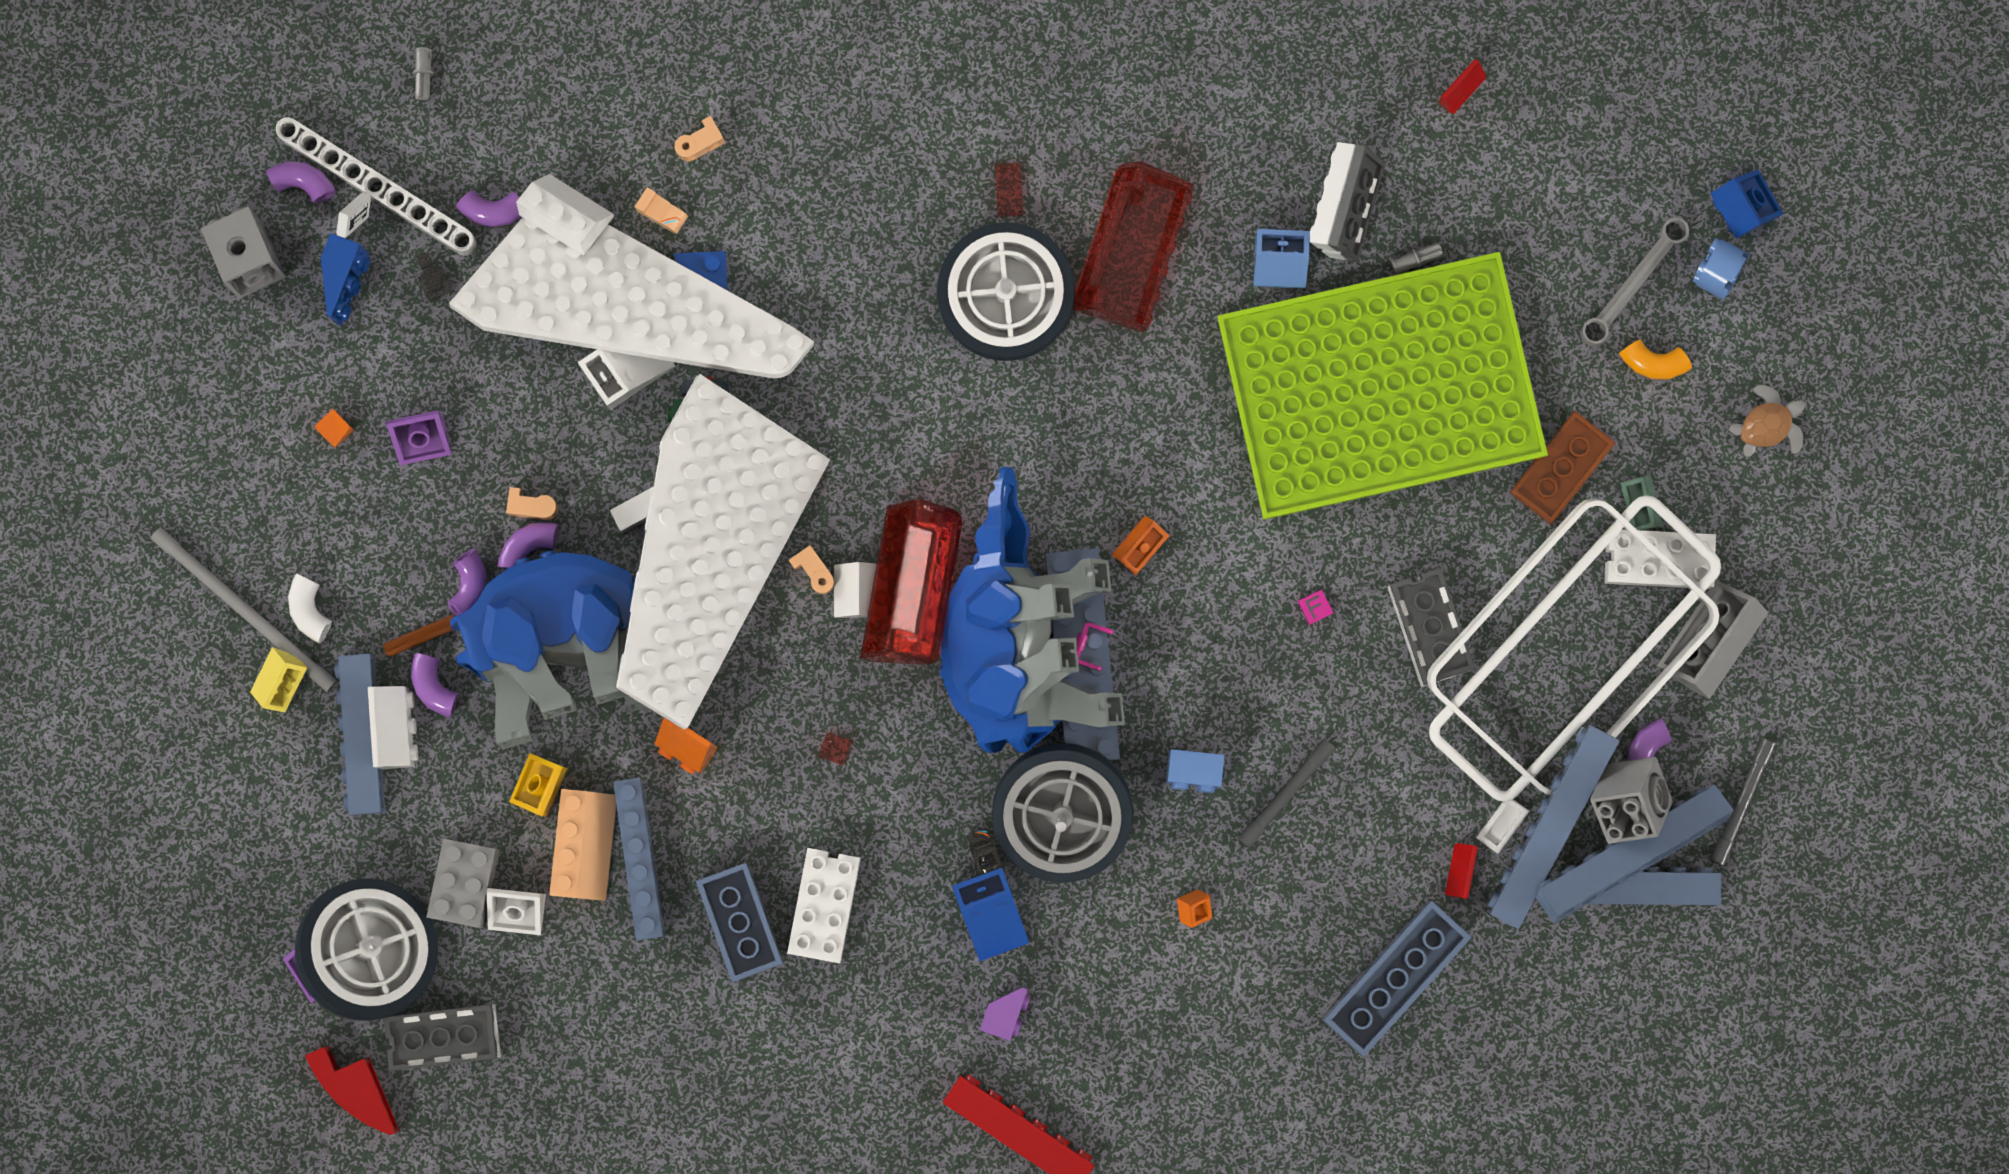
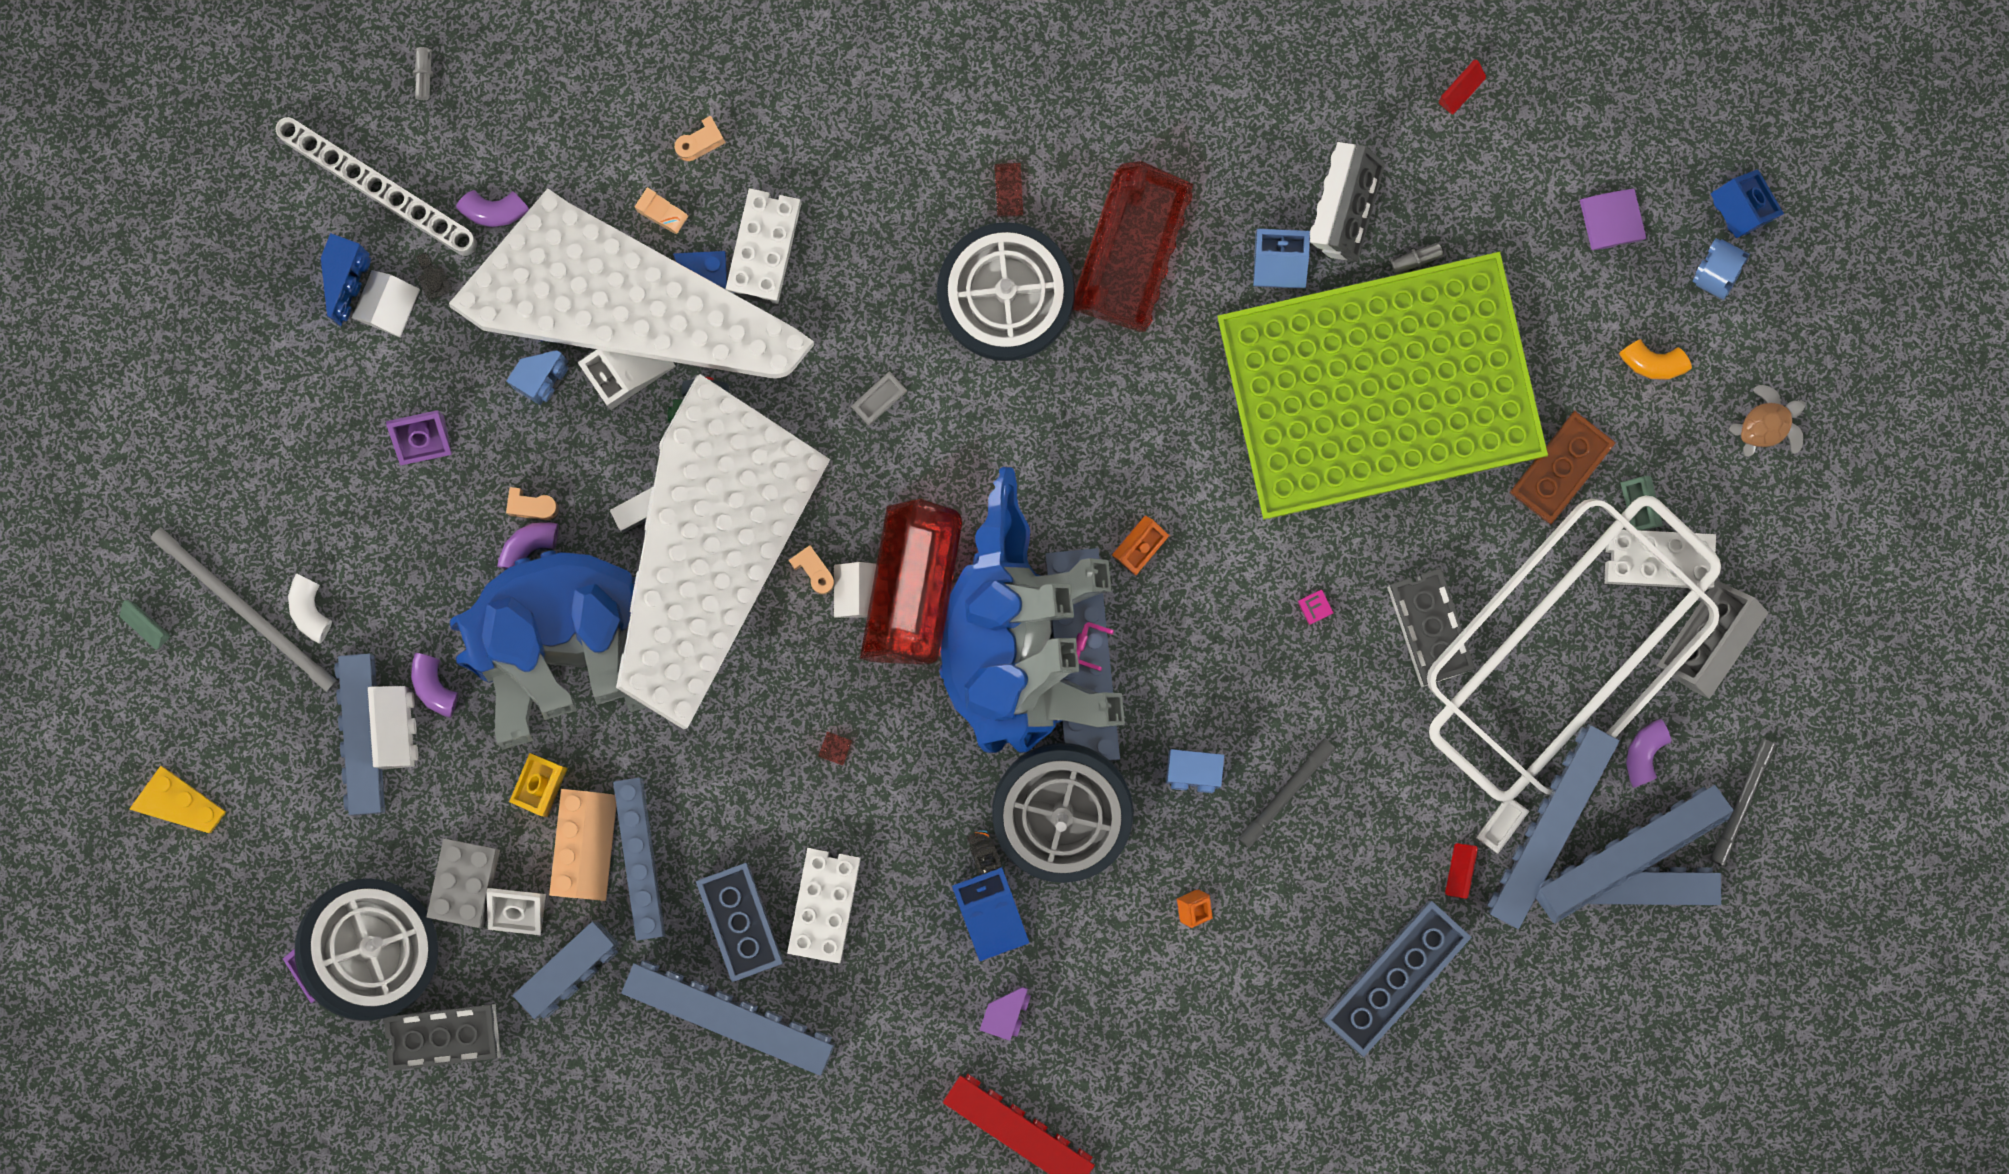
(143, 624): none -> sand green slope
(177, 802): none -> yellow wing
(243, 252): light grey brick -> none
(278, 680): light yellow brick -> none
(301, 176): medium lavender cylinder -> none
(334, 428): orange slope -> none
(353, 215): white tile -> none
(354, 1089): red slope -> none
(386, 303): none -> white slope
(418, 636): dark orange axle -> none
(473, 581): medium lavender cylinder -> none
(537, 375): none -> medium blue slope
(563, 213): white slope -> none
(566, 969): none -> sand blue brick
(684, 745): orange slope -> none
(728, 1018): none -> sand blue brick
(763, 247): none -> white piece
(879, 398): none -> light grey tile
(1613, 219): none -> medium lavender slope
(1631, 800): light grey brick -> none
(1635, 281): light grey piece -> none

